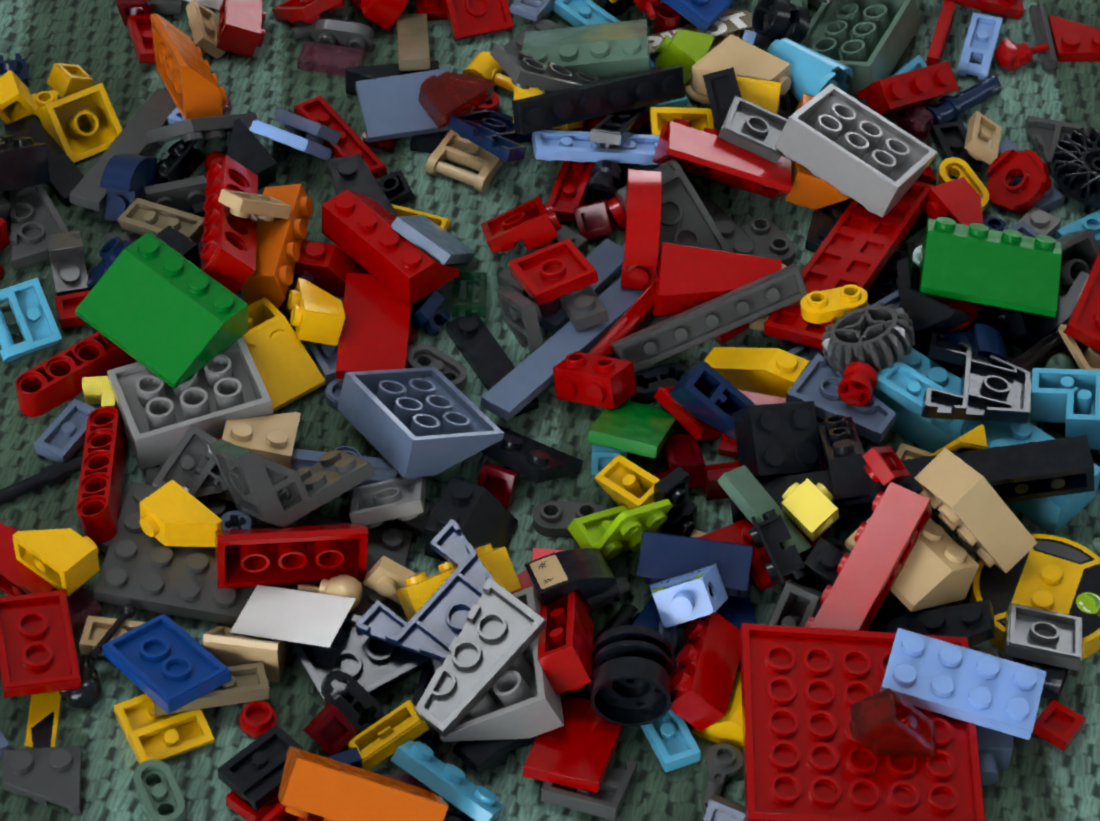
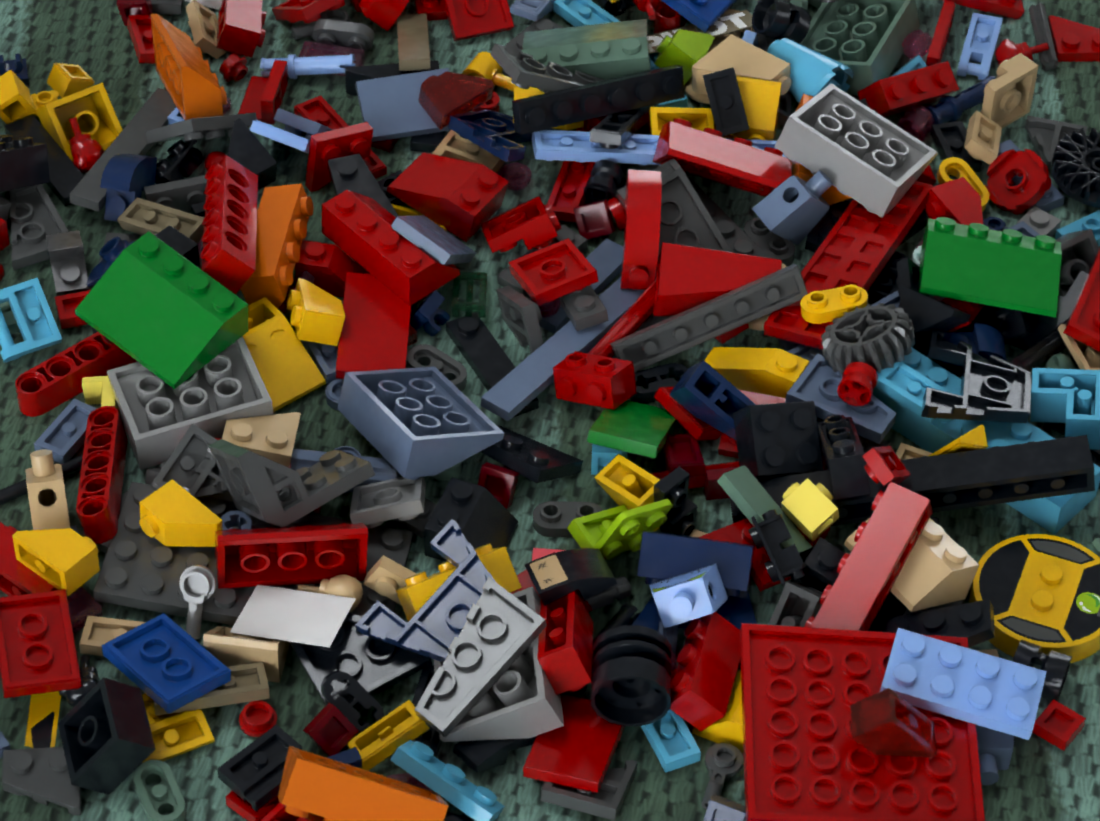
(46, 492): none -> tan torso
(83, 148): none -> red piece
(106, 736): none -> black brick
(127, 612): black hinge -> none
(197, 585): none -> light grey plate
(233, 68): none -> red plate
(262, 206): tan plate -> none
(266, 94): none -> red panel
(310, 65): none -> light blue pin
(335, 144): none -> red wing
(451, 192): none -> red slope
(517, 175): none -> clear pink plate
(753, 128): dark grey tile -> none
(795, 206): none -> sand blue torso
(916, 44): none -> clear pink plate
(975, 510): tan brick -> none
(1011, 92): none -> tan plate
(1043, 636): dark grey tile -> none

